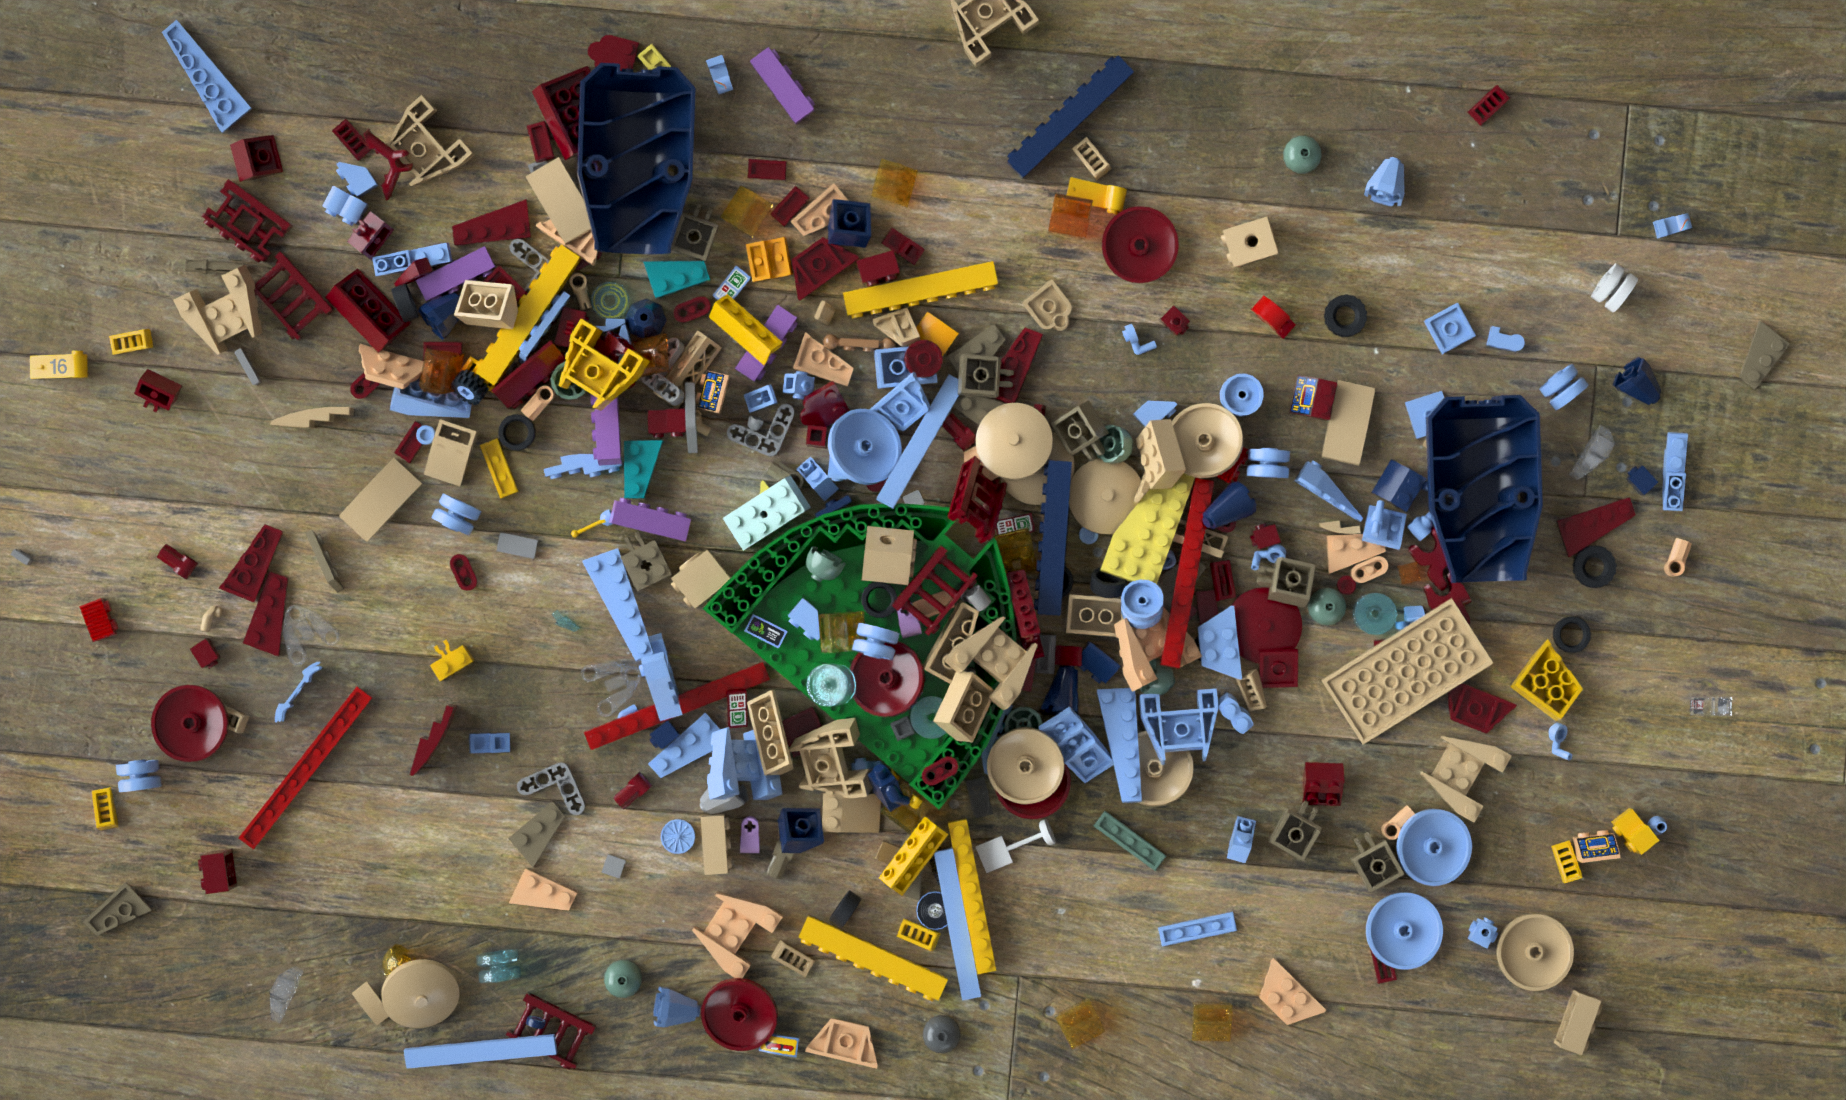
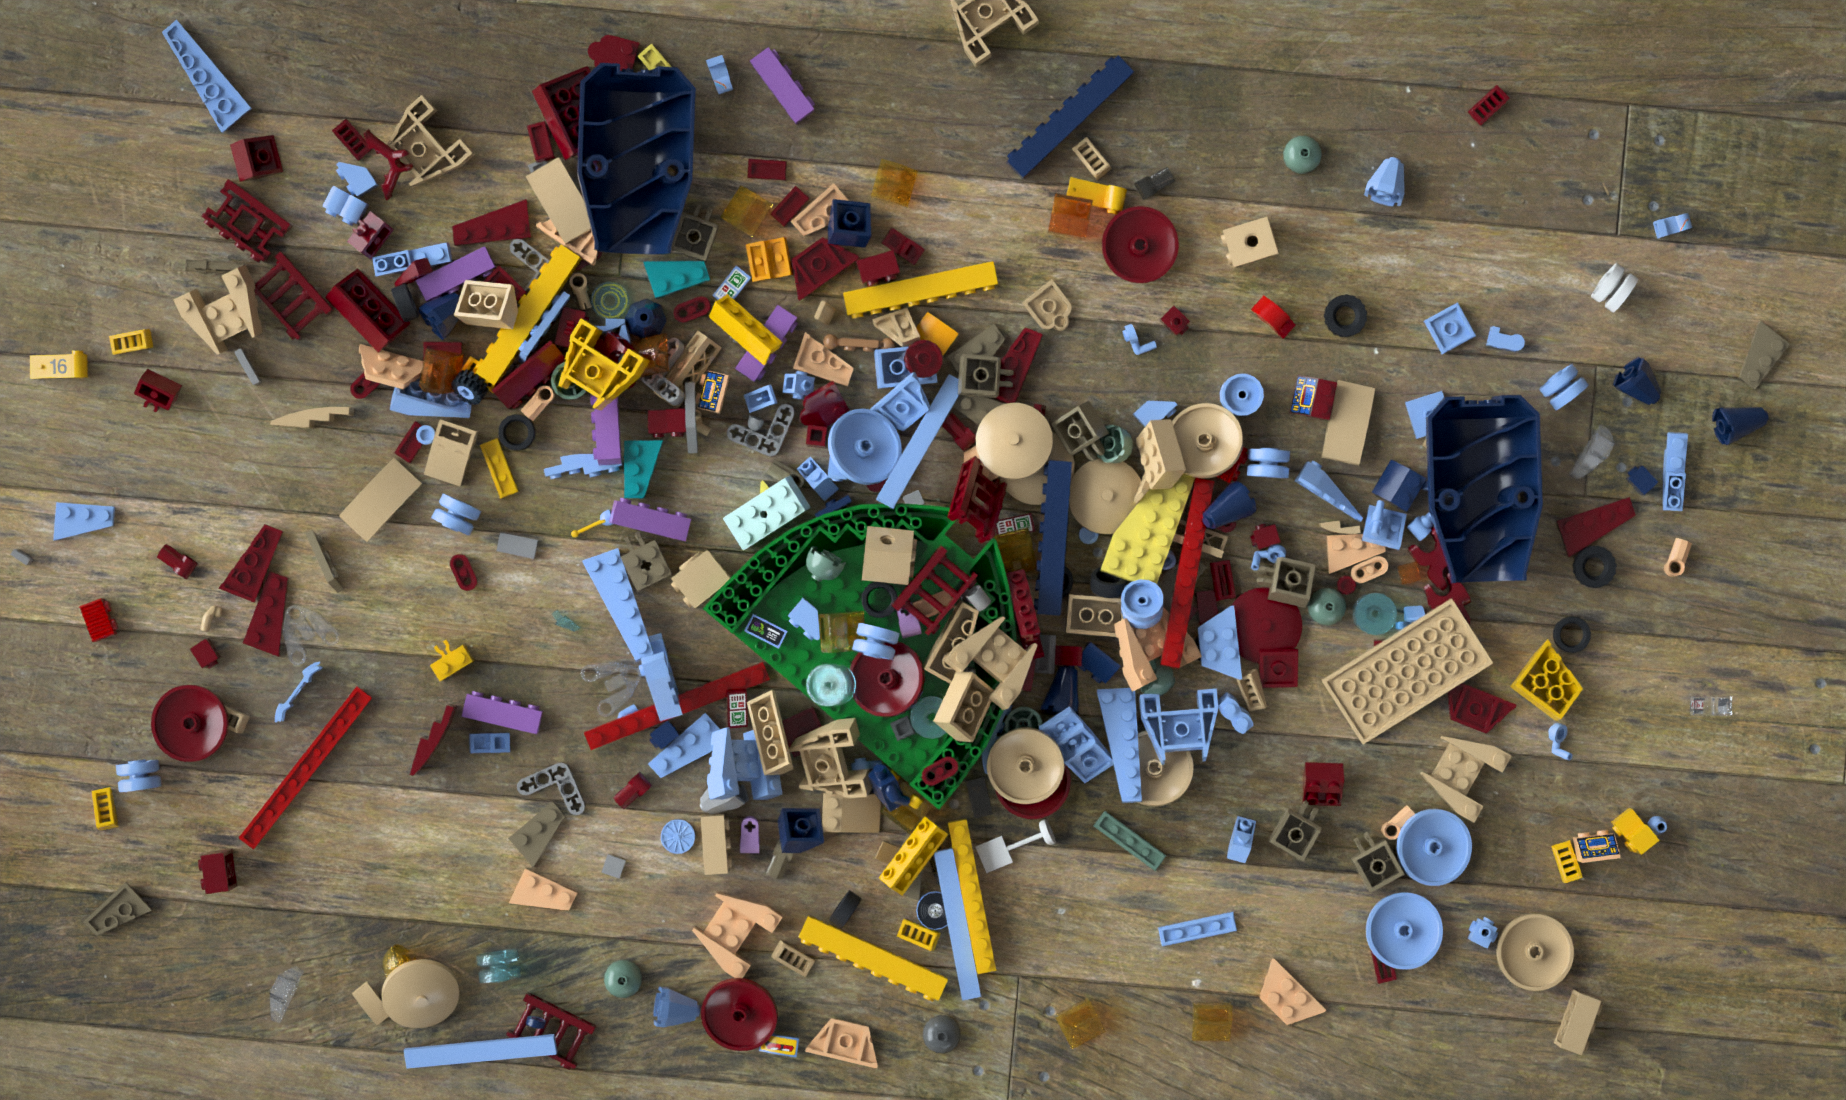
(80, 519): none -> light blue wing
(501, 713): none -> medium lavender brick
(1151, 185): none -> clear smoke piece
(1737, 422): none -> dark blue cone

